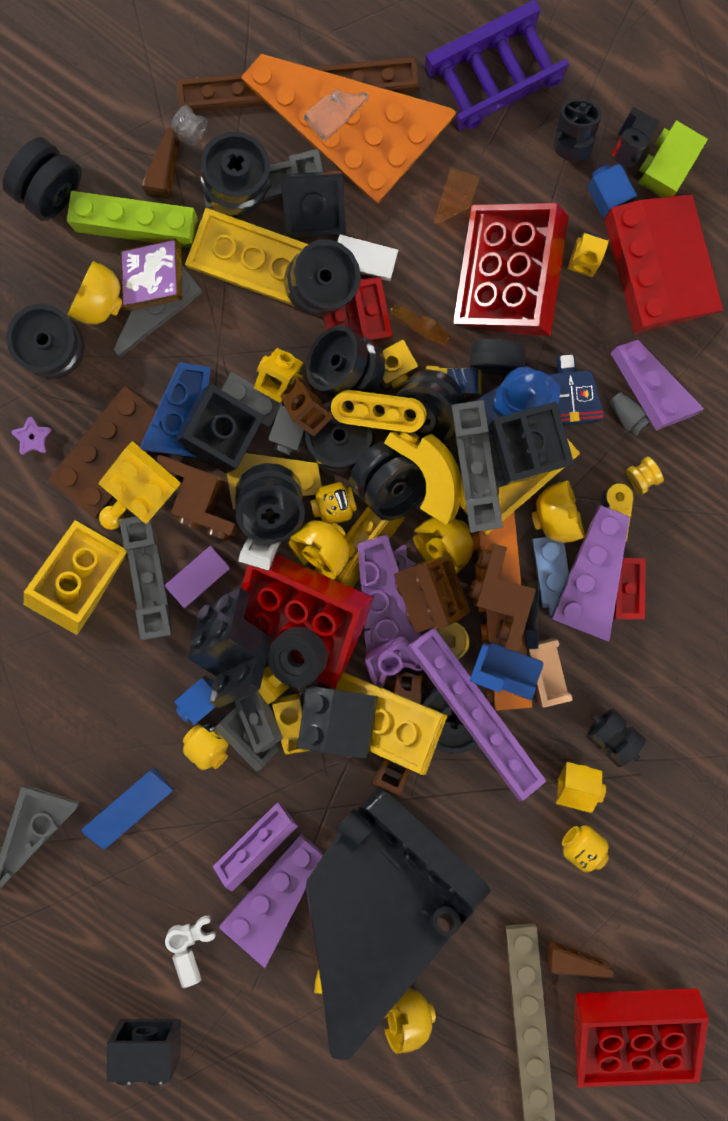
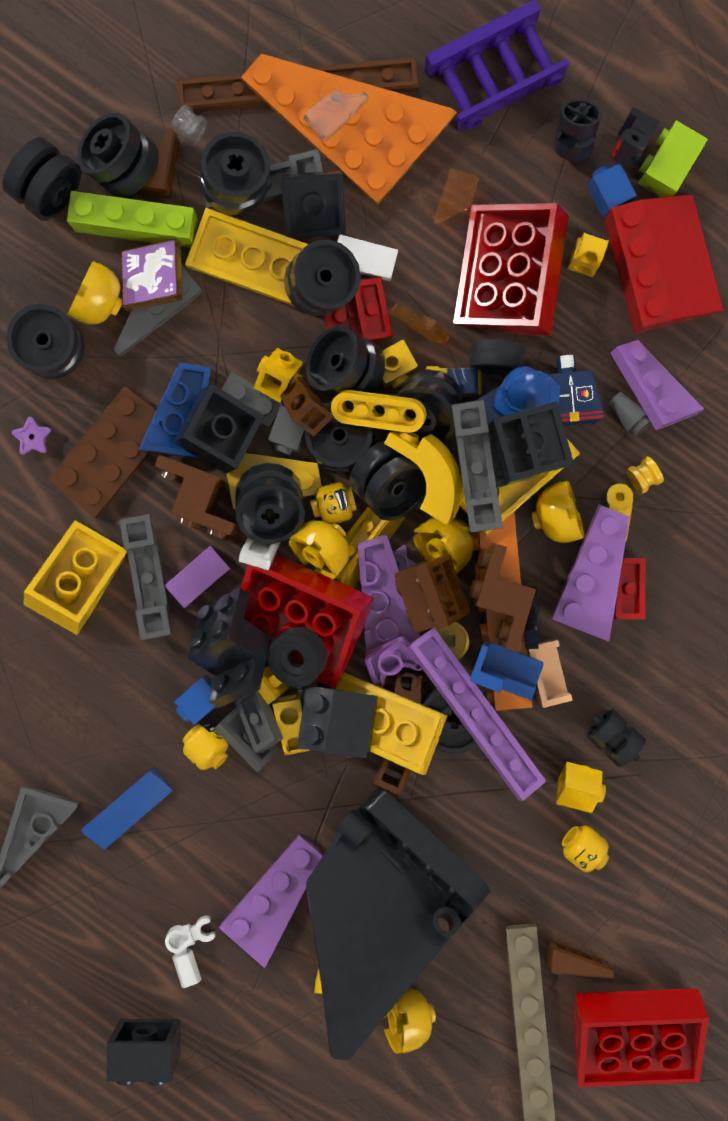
(117, 155): none -> black wheel
(137, 485): yellow plate -> none
(255, 846): medium lavender plate -> none
(550, 570): light blue hinge -> none

